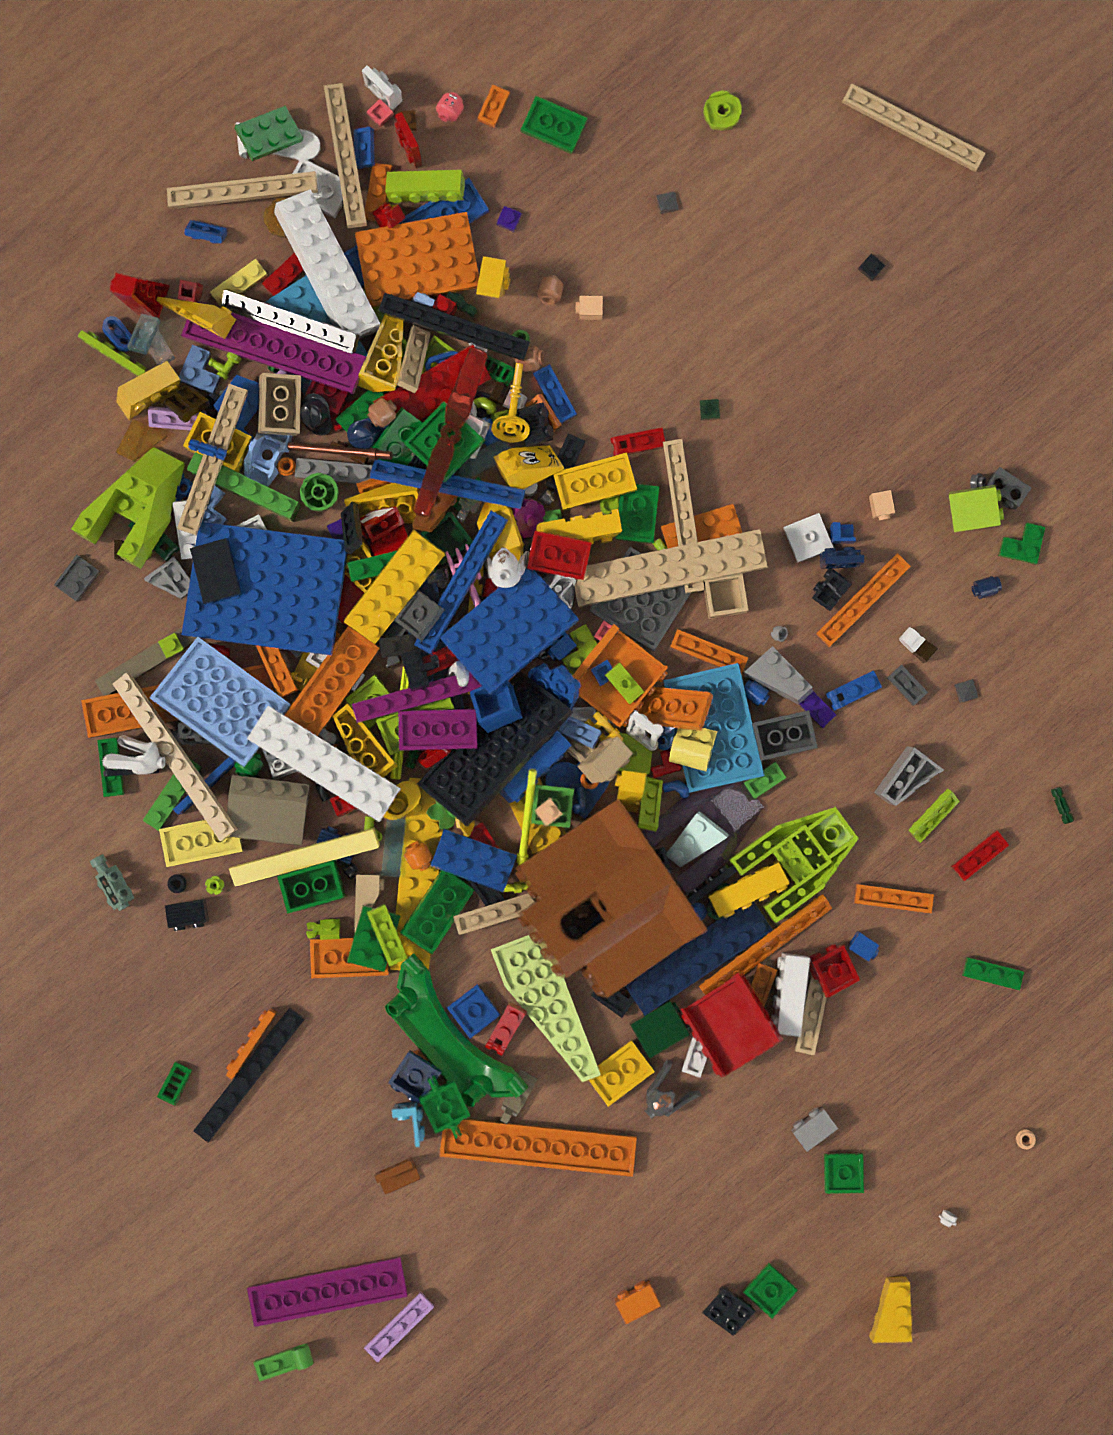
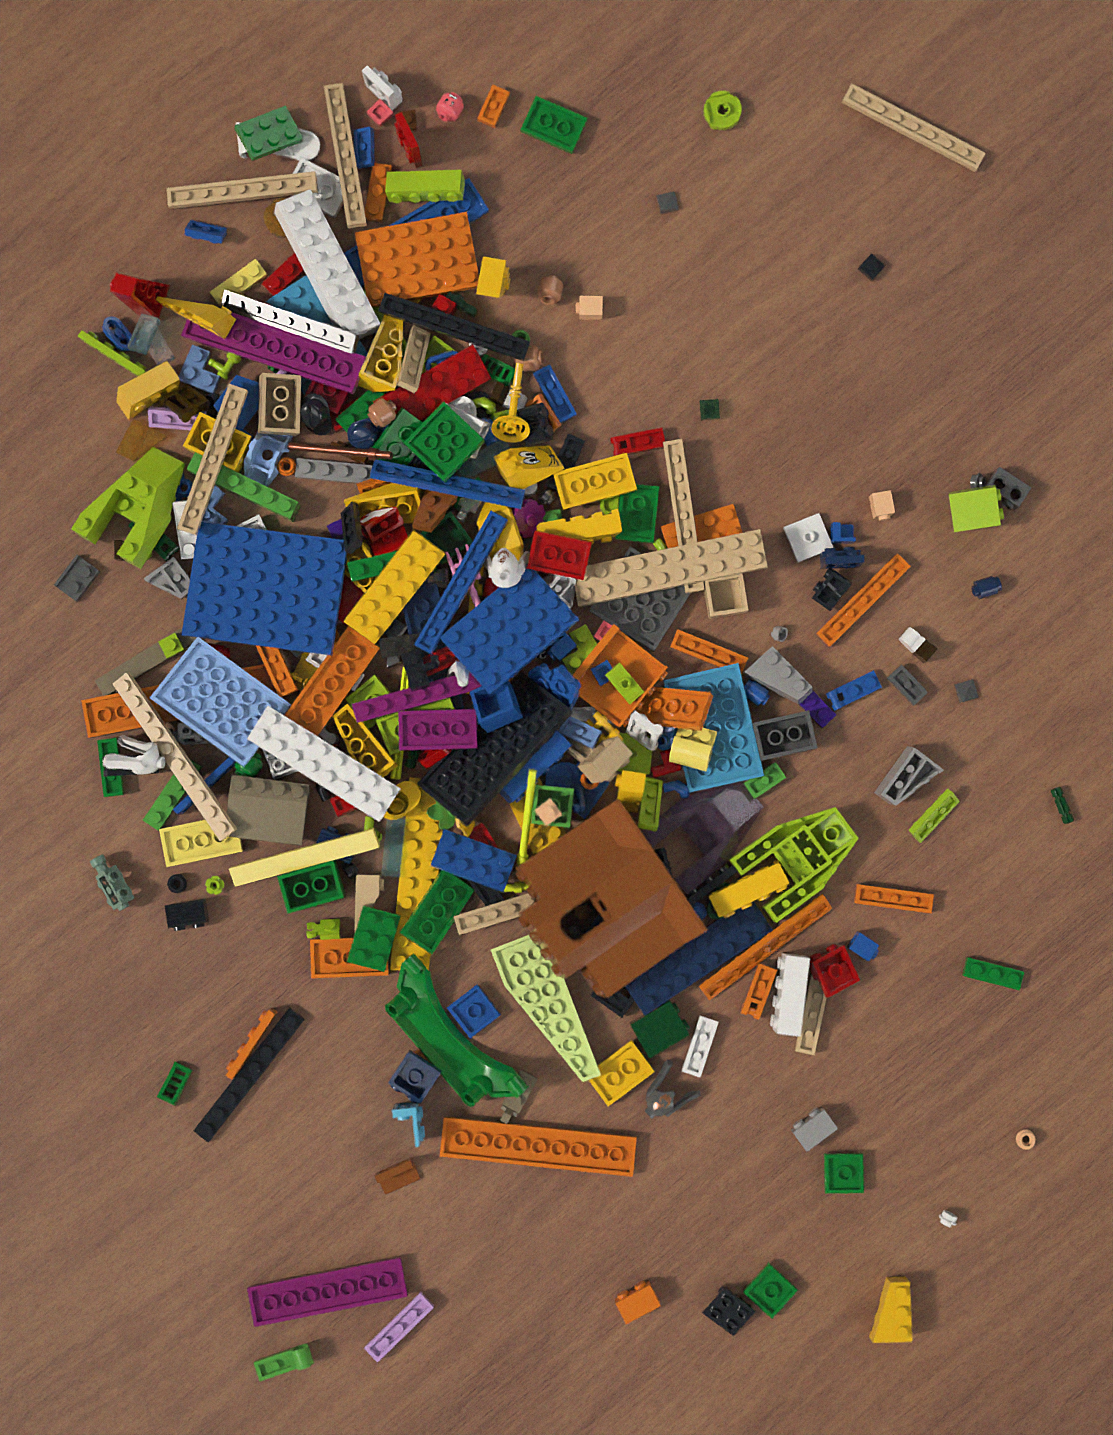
(190, 291): red leg -> none
(207, 449): blue axle -> none
(215, 571): black tile -> none
(319, 492): bright green cylinder -> none
(387, 935): lime plate -> none
(388, 215): red brick -> none
(418, 856): orange head -> none
(419, 615): dark grey tile -> none
(423, 299): light blue plate -> none
(444, 1107): green plate -> none
(456, 414): clear red piece -> none
(506, 1028): red plate -> none
(509, 219): dark purple plate -> none
(696, 839): light aqua wing -> none
(731, 1025): red panel -> none
(980, 855): red plate -> none
(1027, 549): green plate -> none

